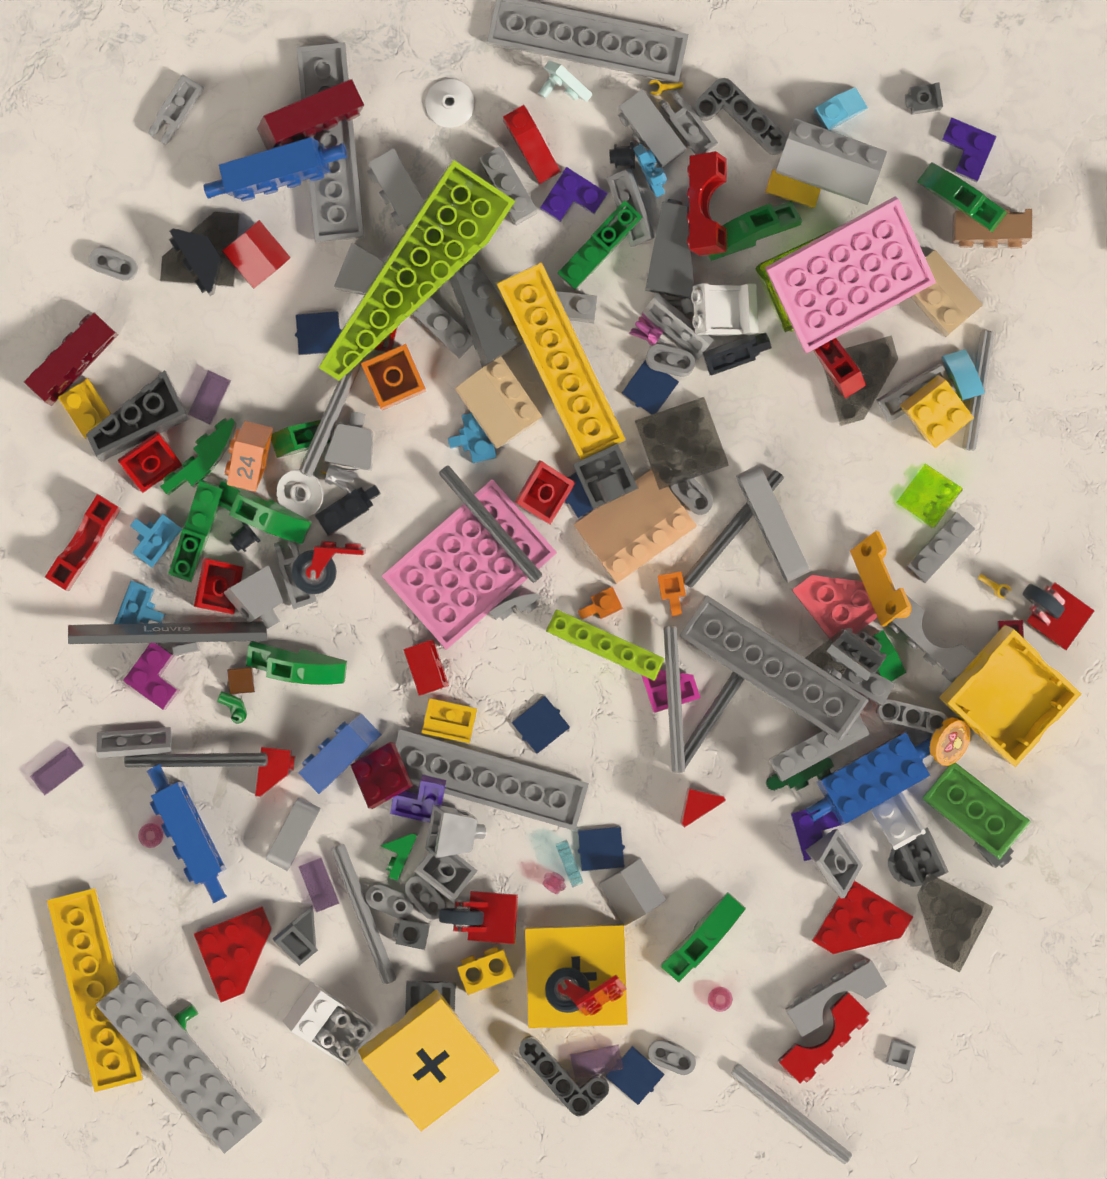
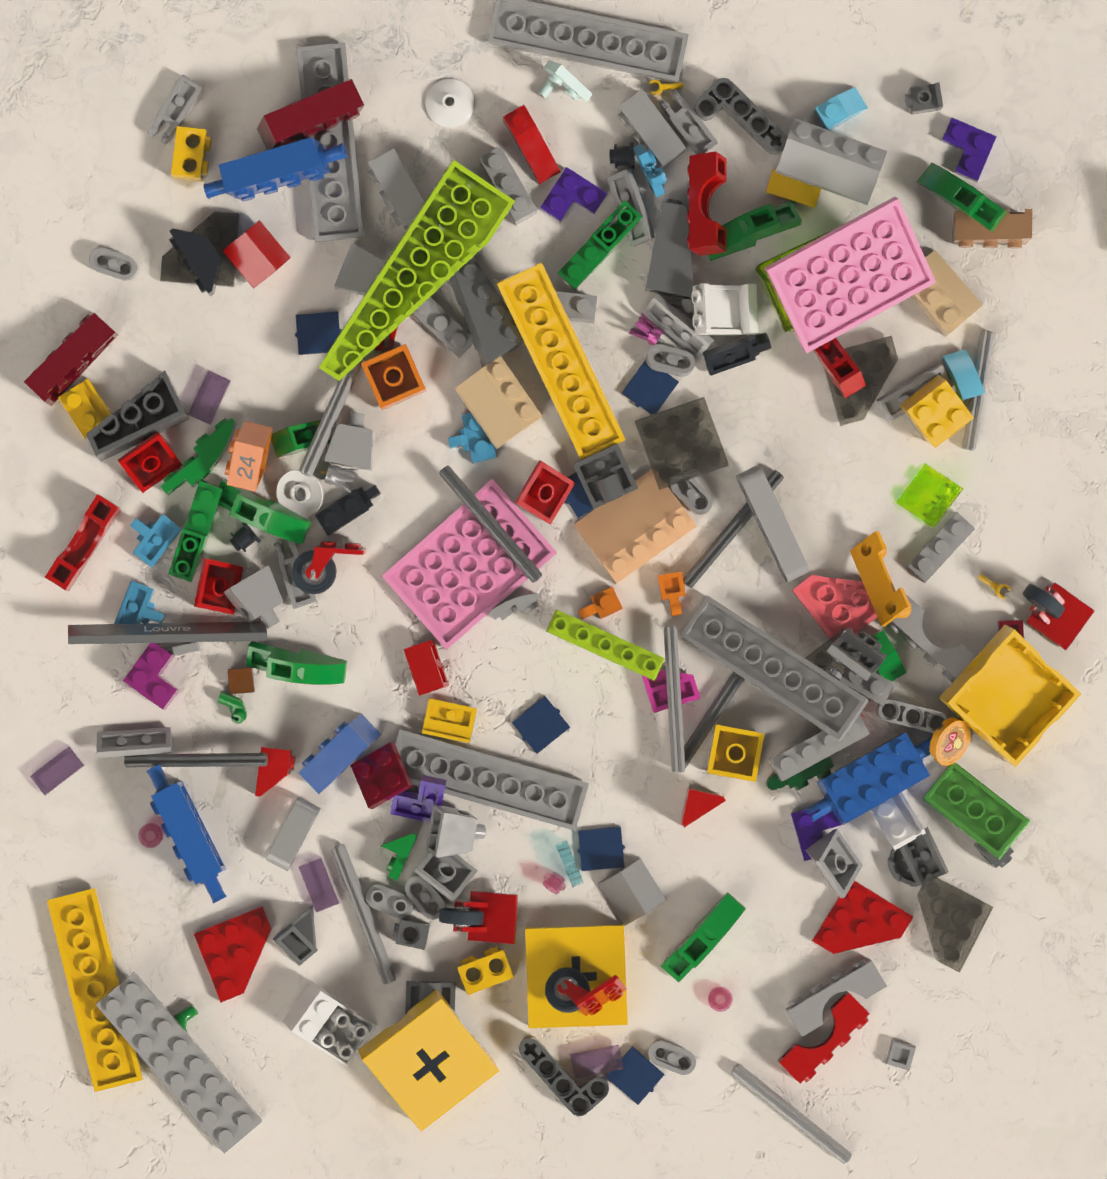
(183, 154): none -> yellow brick
(735, 753): none -> yellow brick

